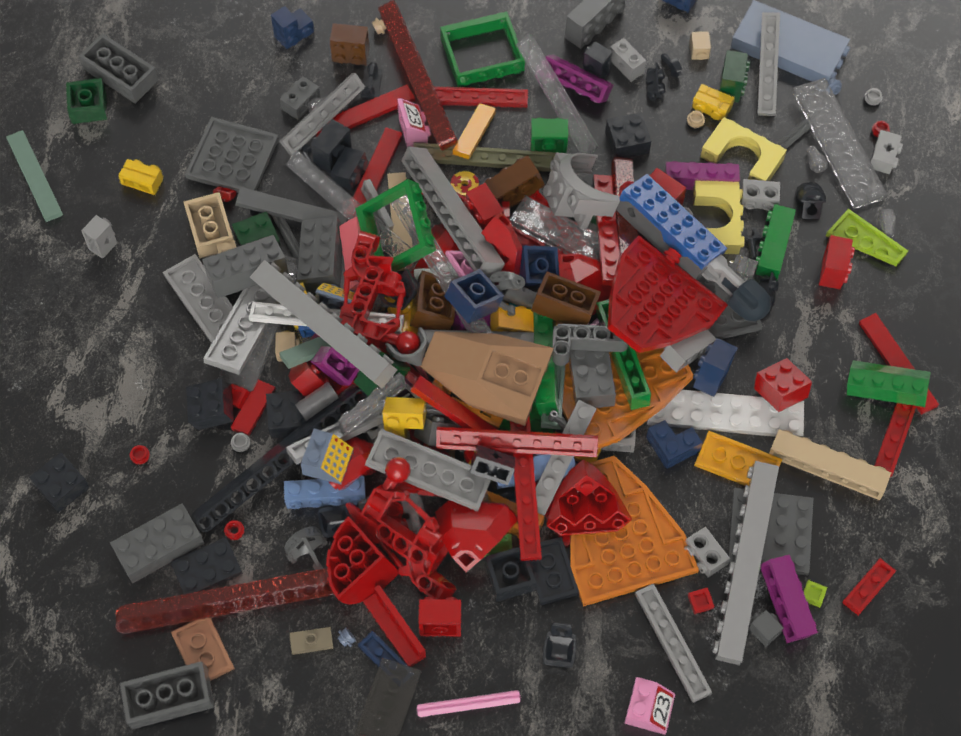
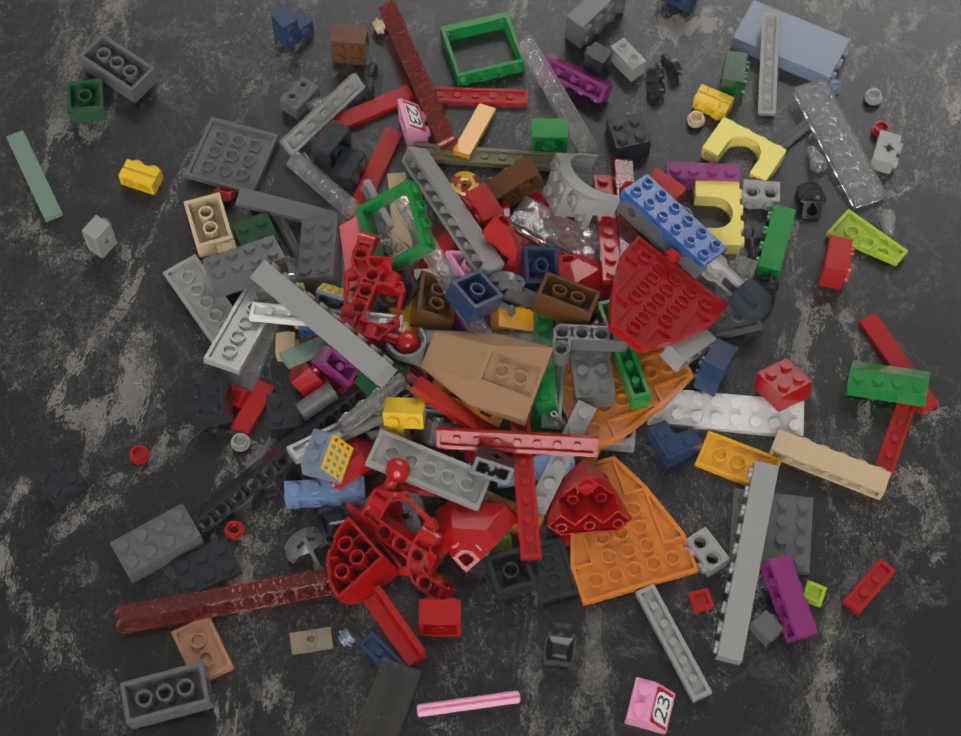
(700, 45): tan brick -> none

